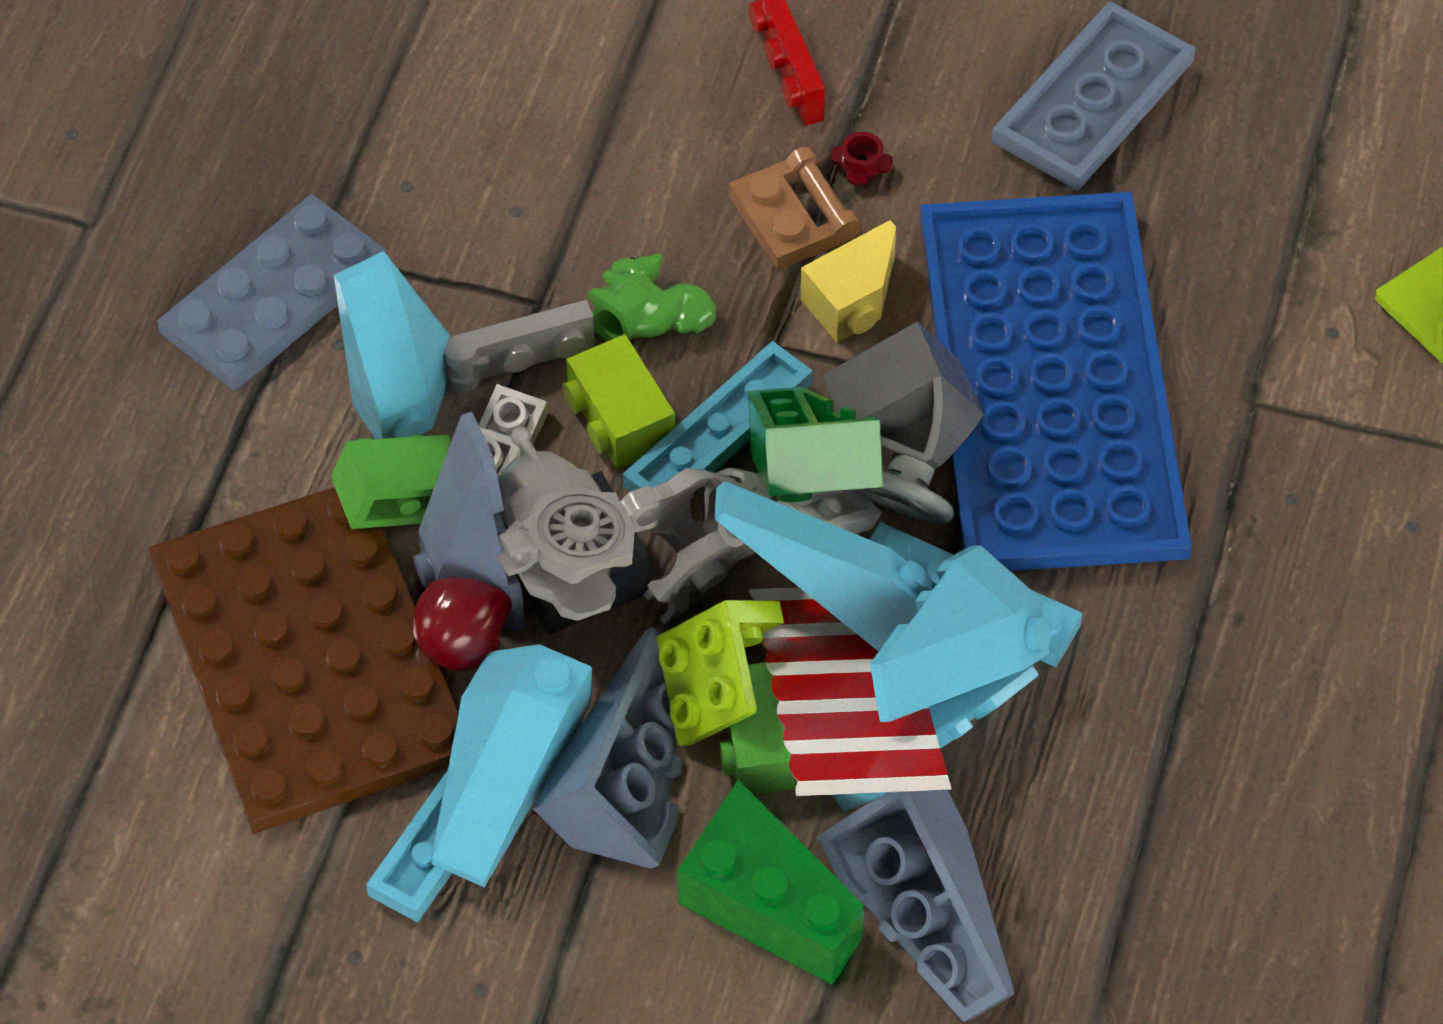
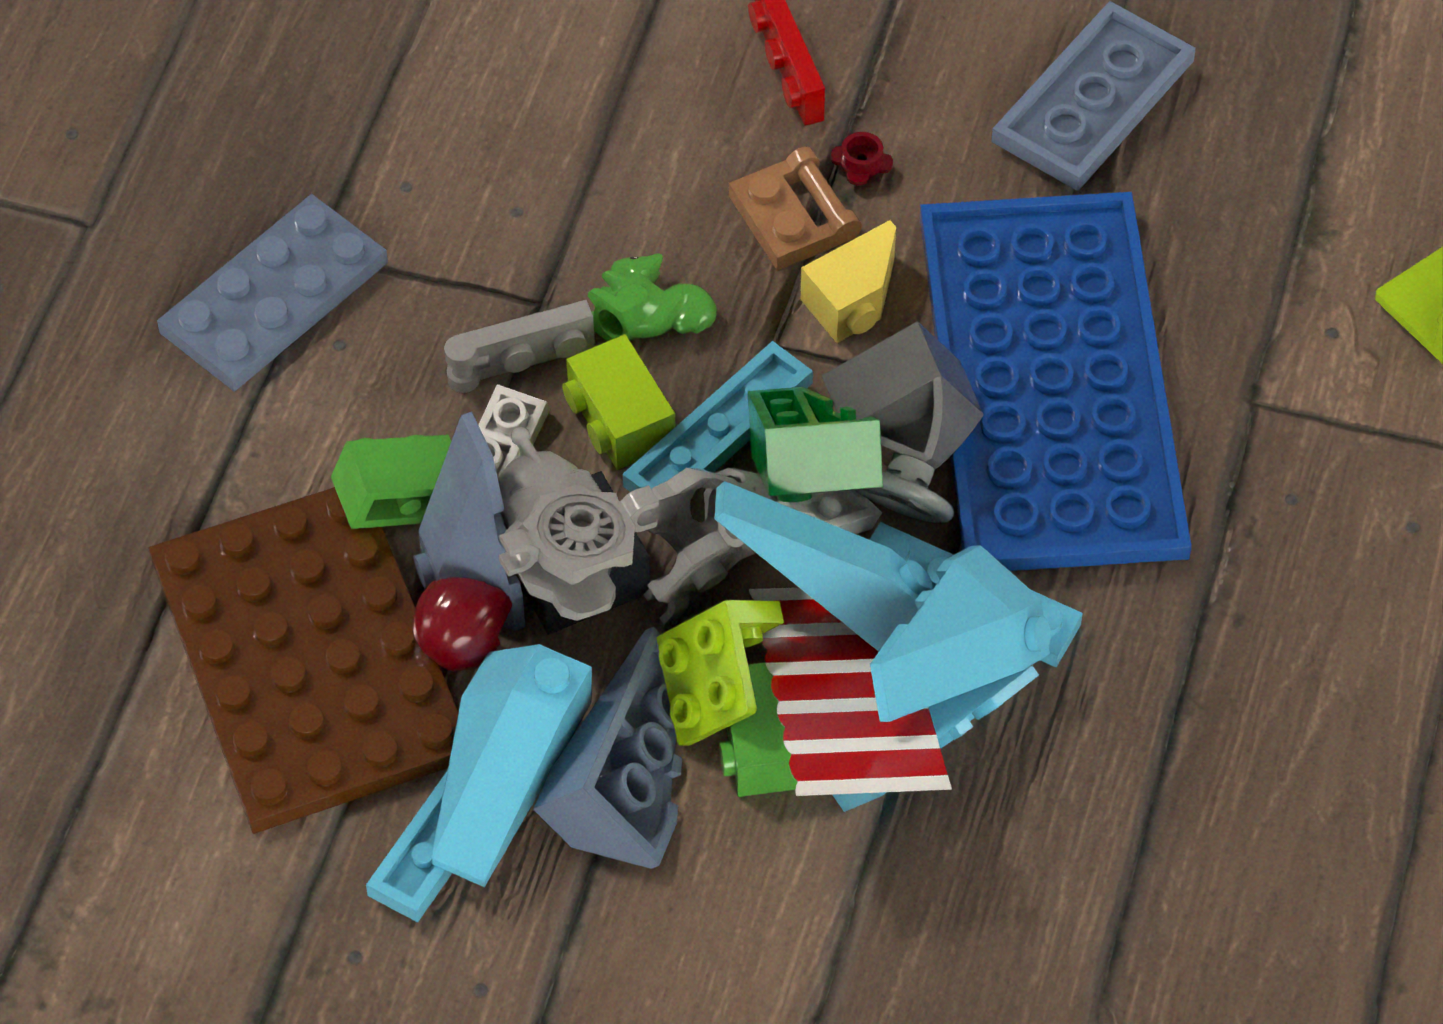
(391, 349): medium azure wedge -> none
(770, 888): green wedge -> none
(921, 881): sand blue wedge -> none

